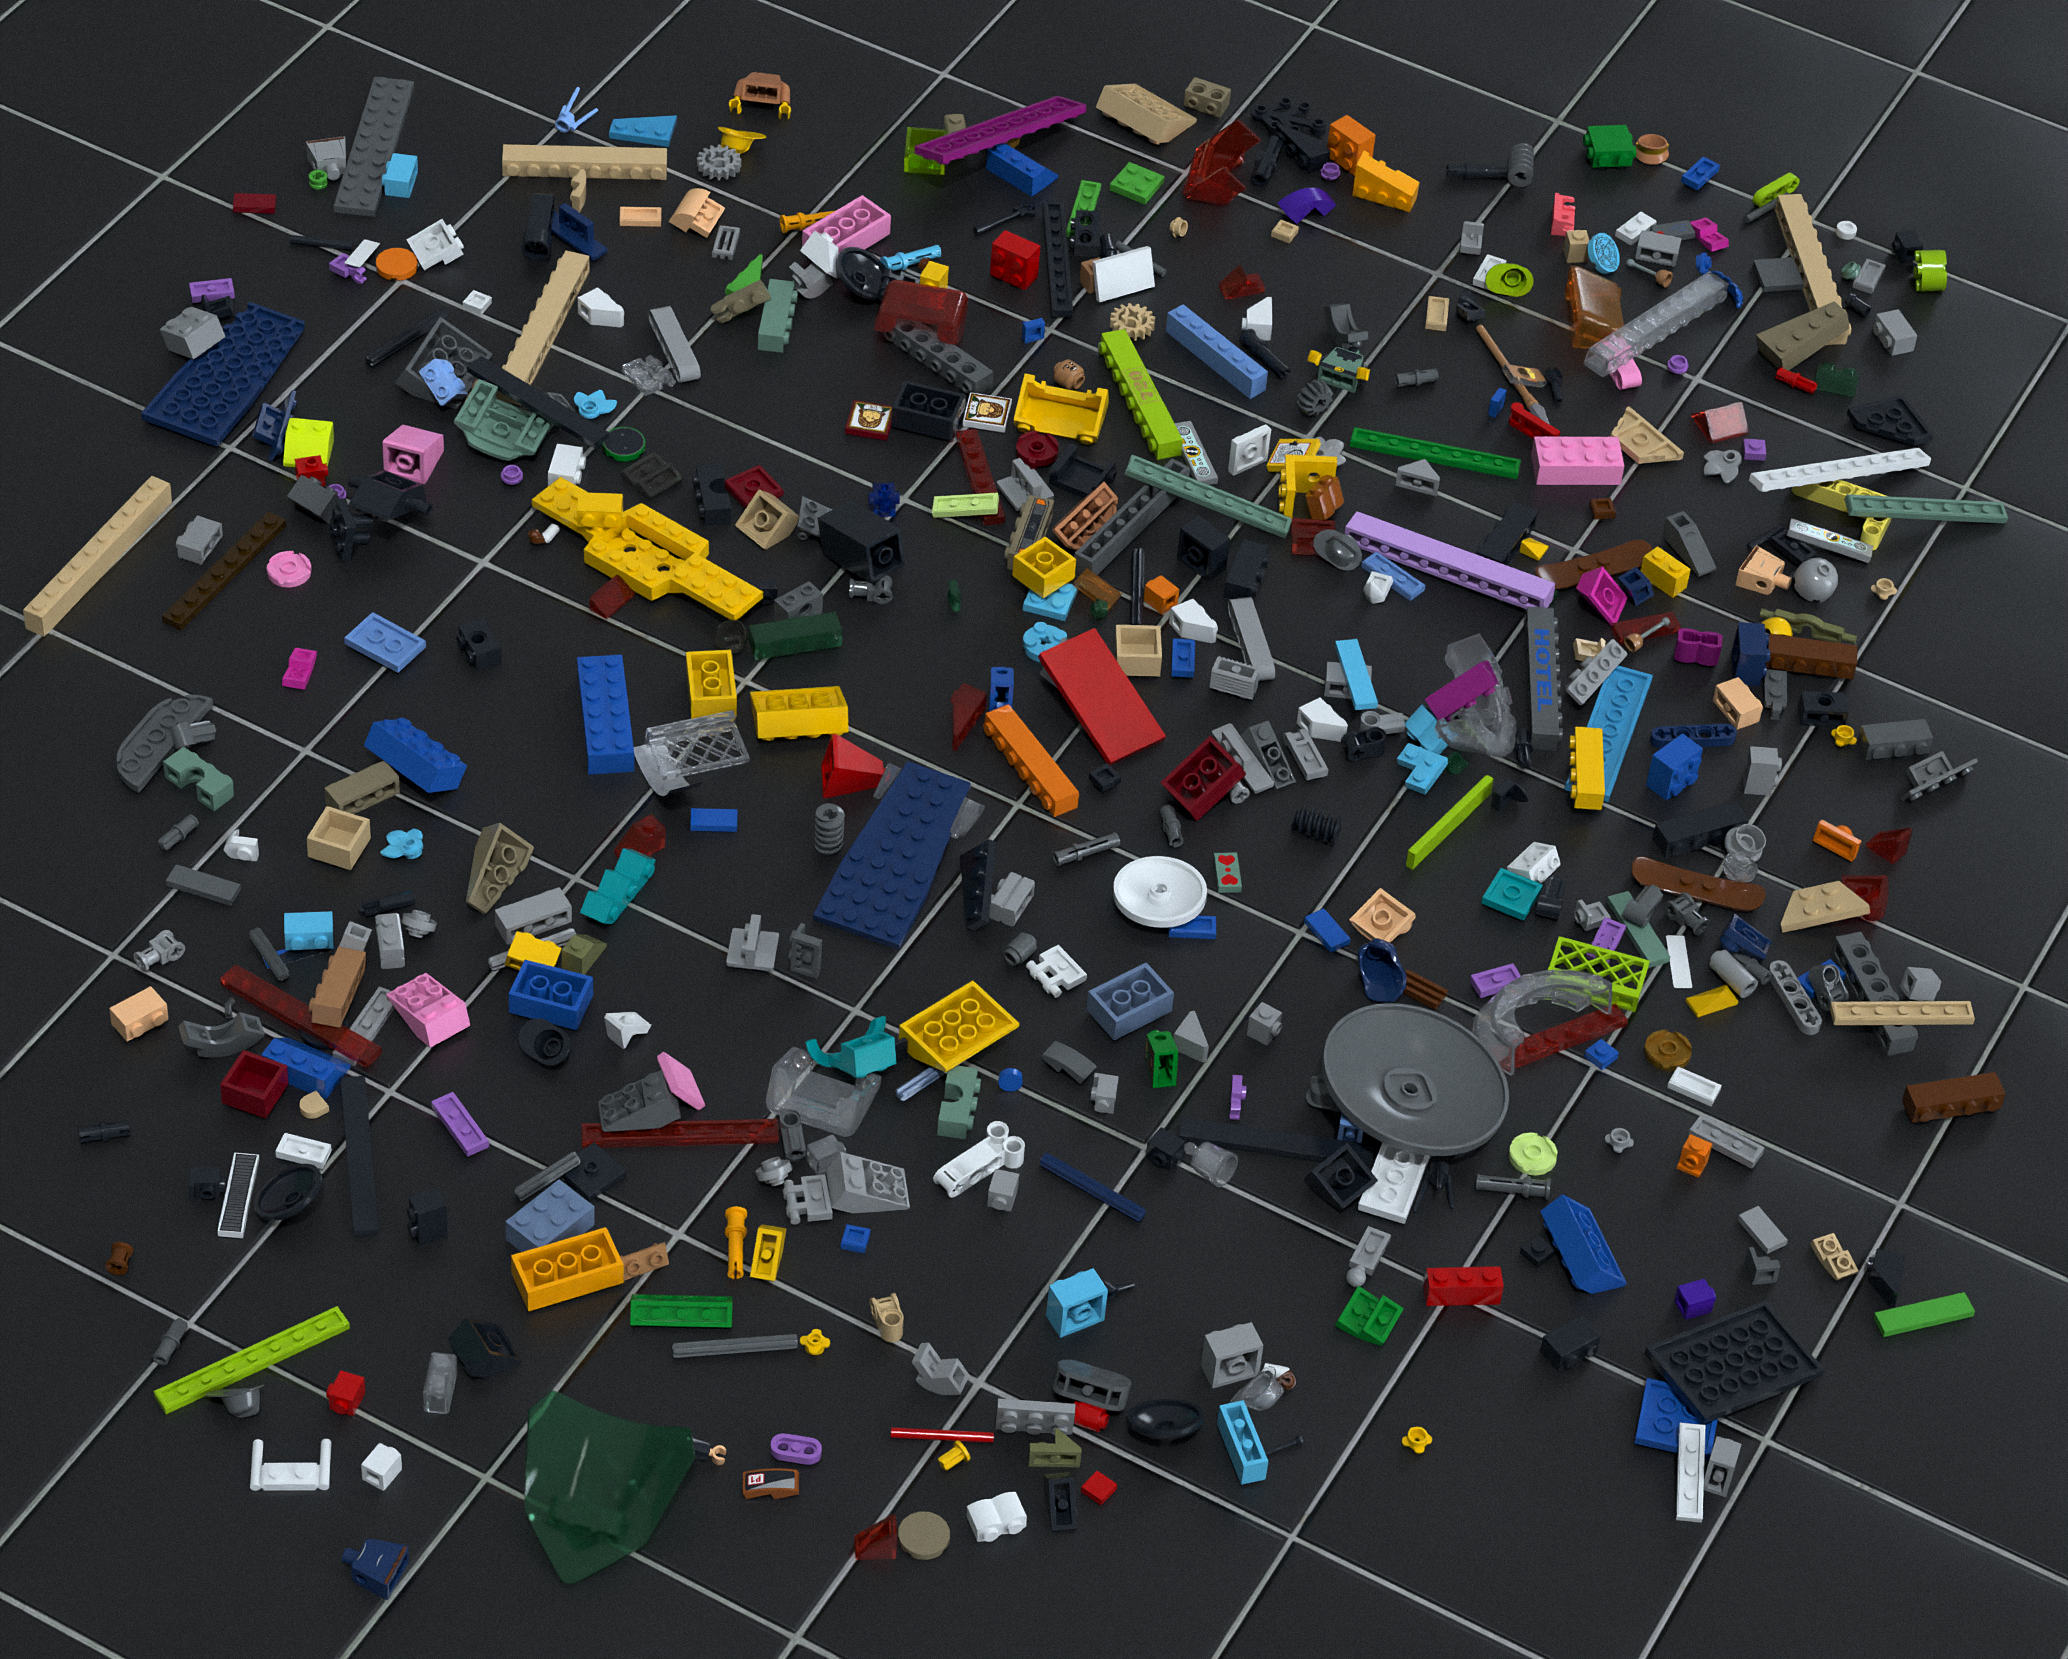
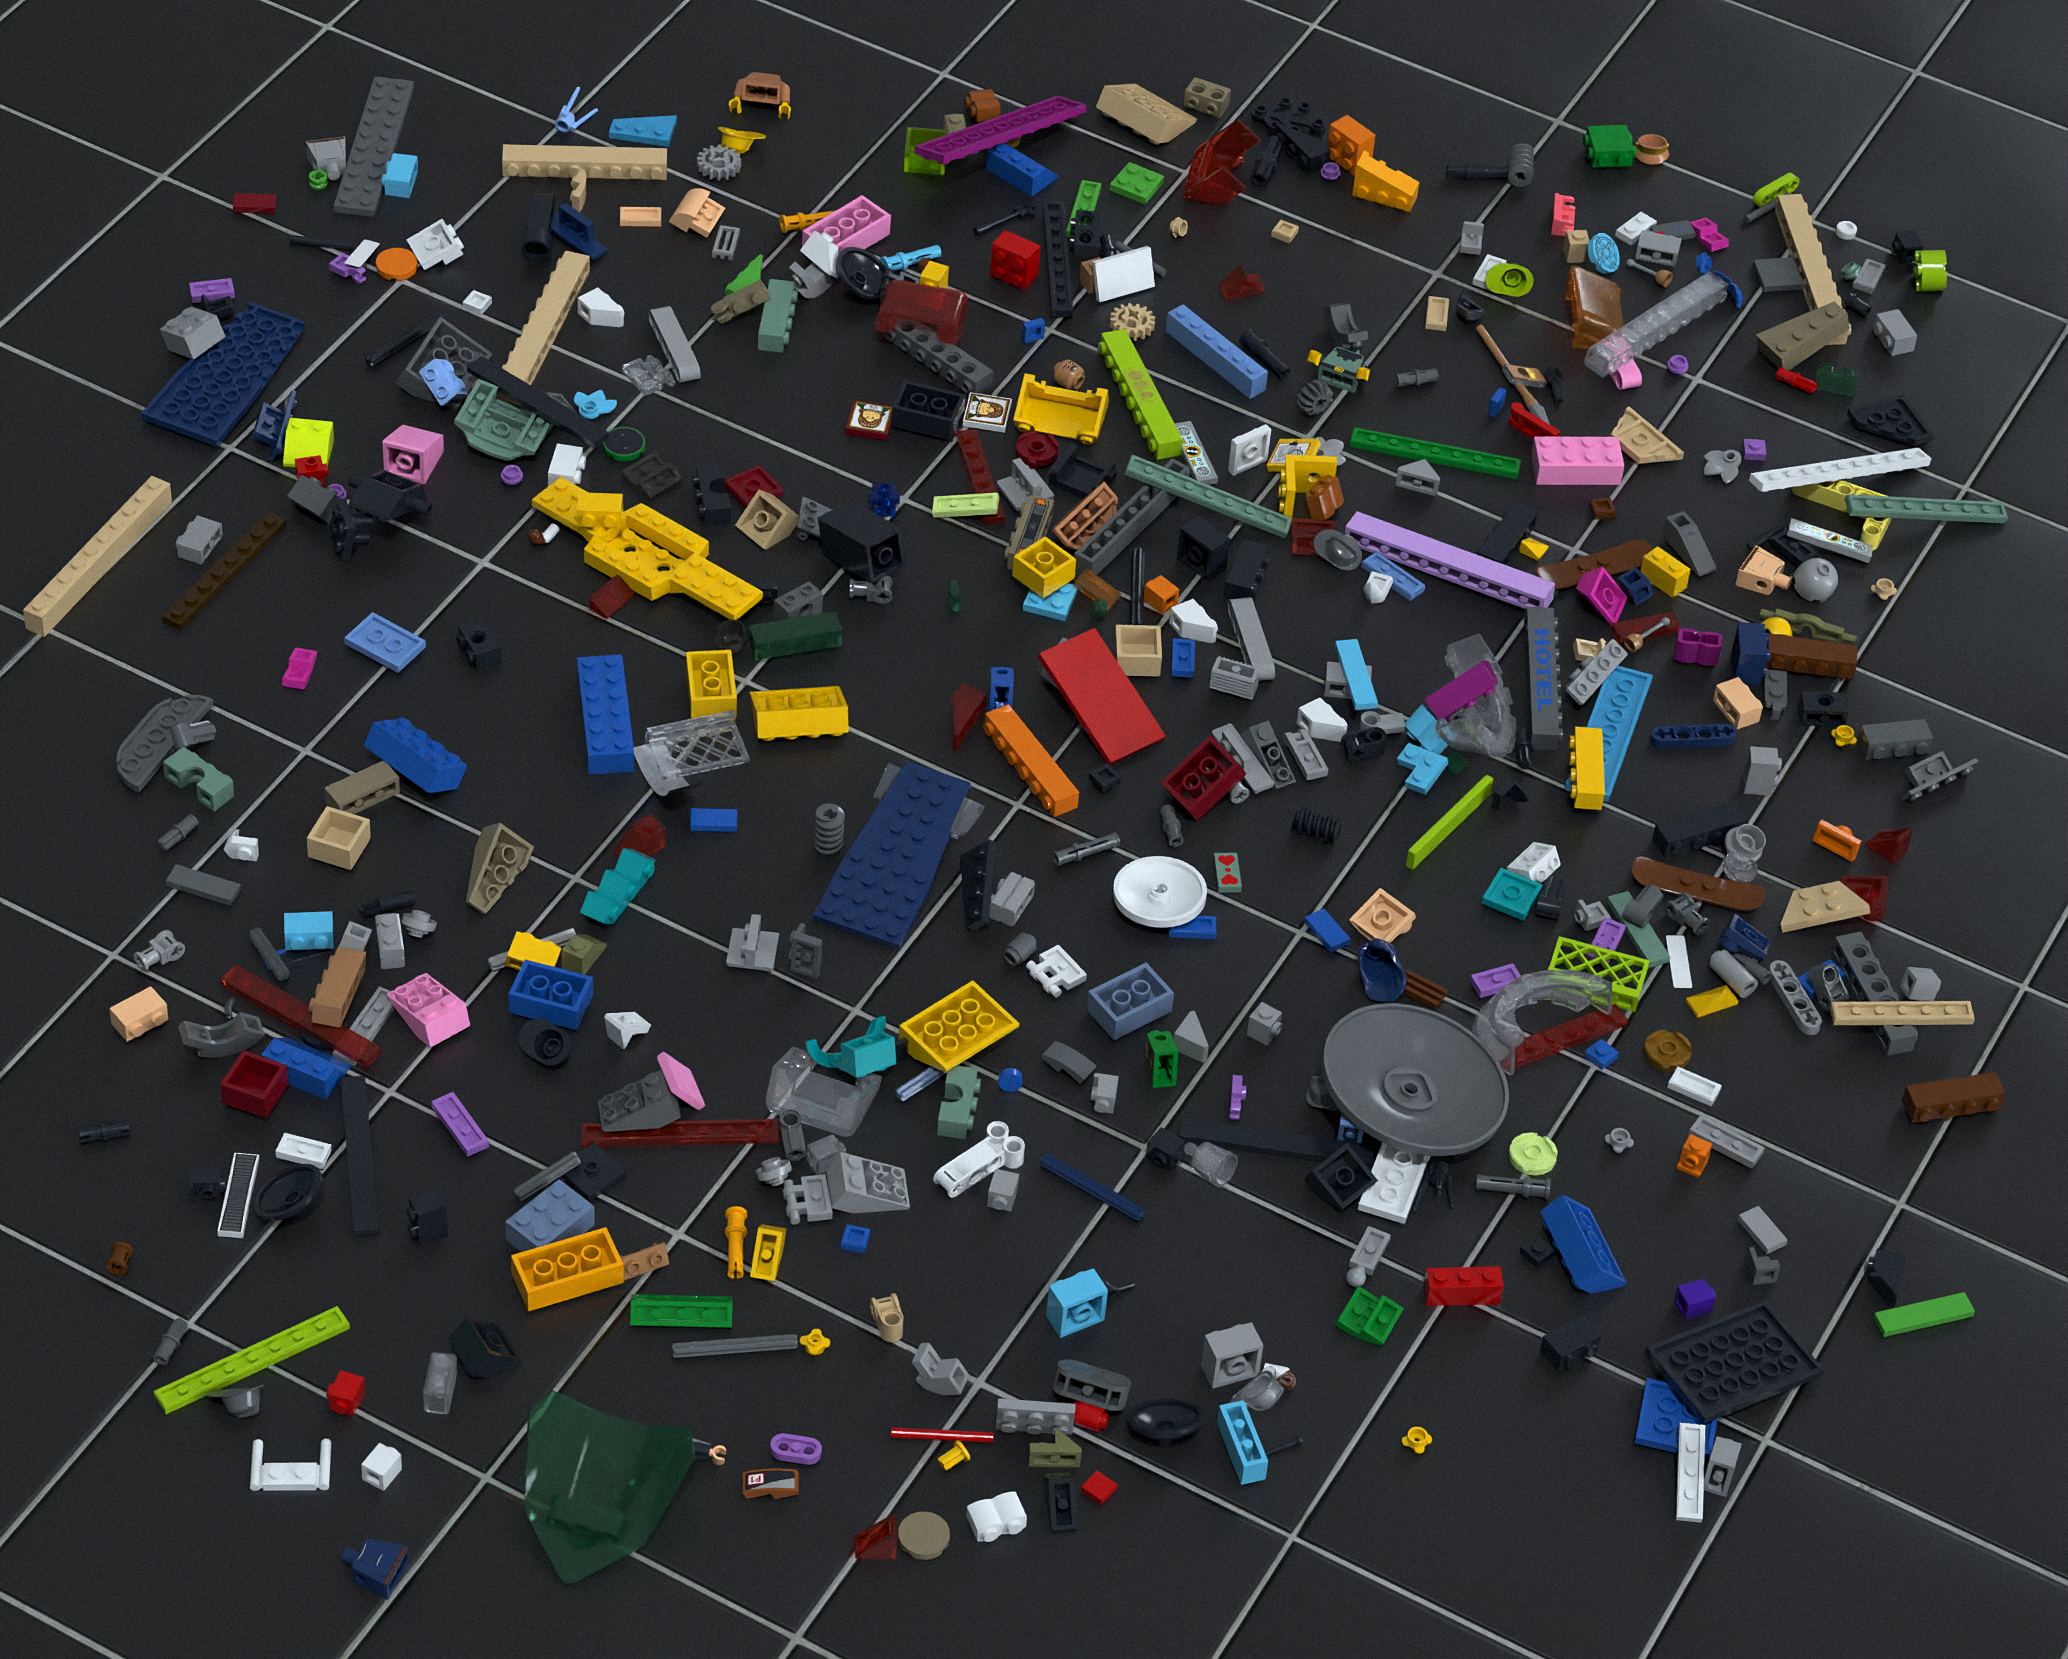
(288, 569): bright pink tile -> none
(313, 1105): tan tile -> none
(404, 844): medium azure plate -> none
(533, 914): light grey brick -> none
(848, 768): red slope -> none
(982, 105): none -> dark orange brick
(1041, 633): medium azure plate -> none
(1259, 319): white slope -> none
(1302, 201): dark purple brick -> none
(1674, 767): blue brick -> none
(1700, 173): blue plate -> none
(1722, 421): clear red slope -> none
(1833, 1258): tan slope -> none

